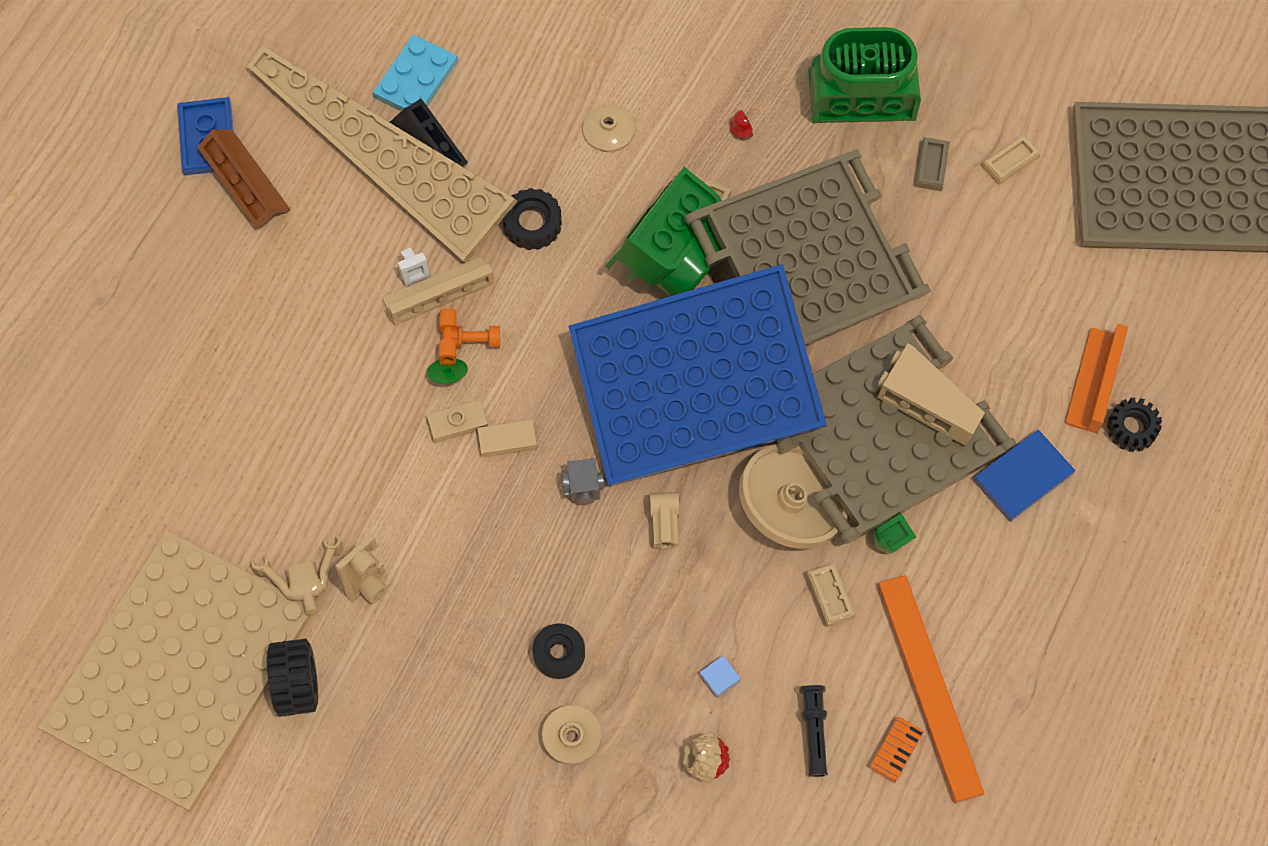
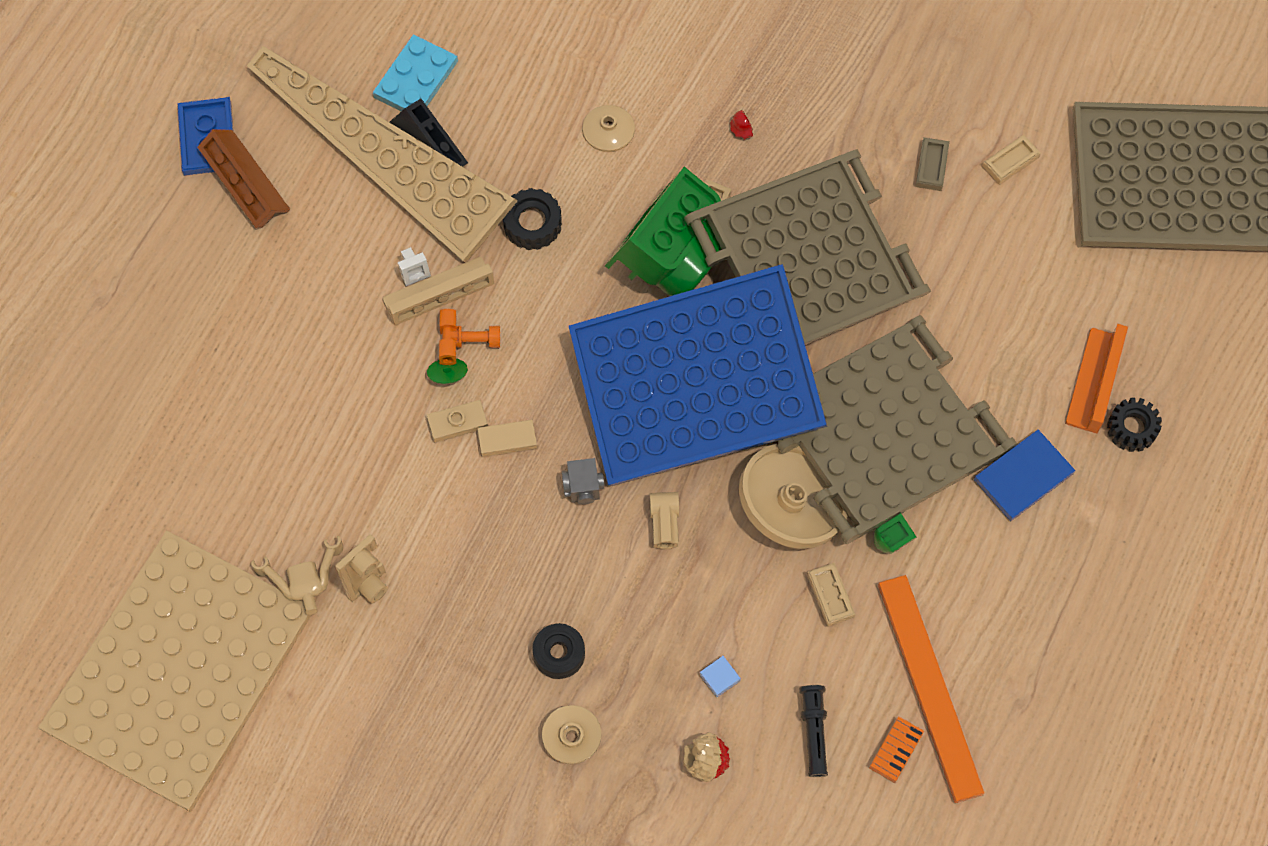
(292, 677): black tyre -> none
(865, 77): green brick -> none
(929, 396): tan slope -> none

